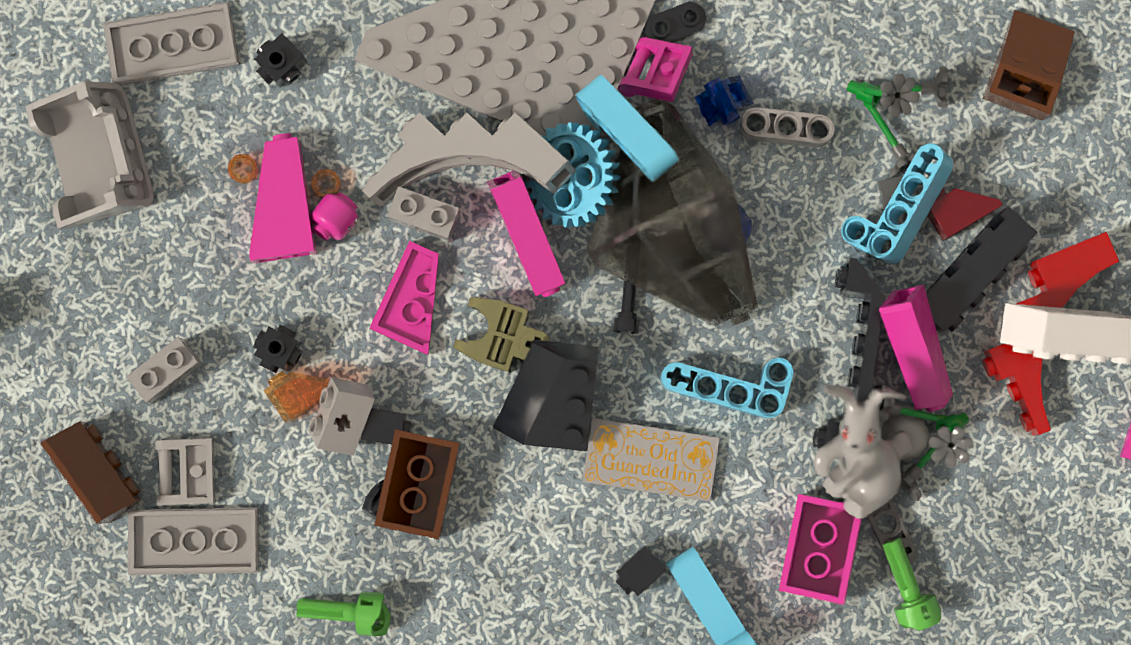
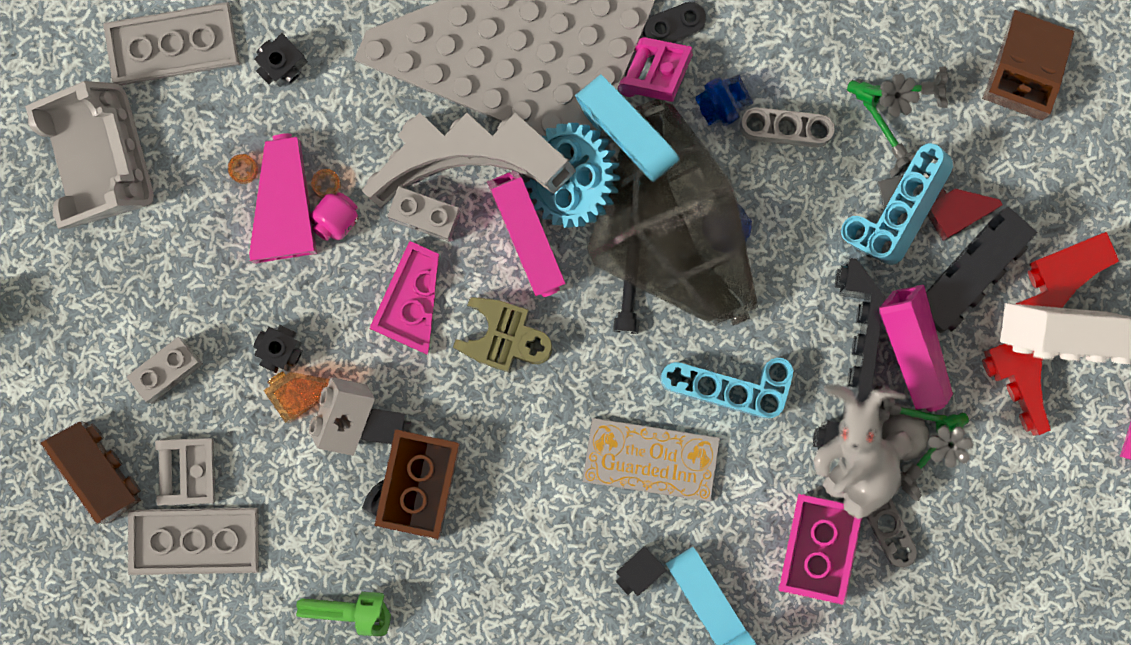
(551, 397): black wedge -> none
(917, 609): bright green piece -> none

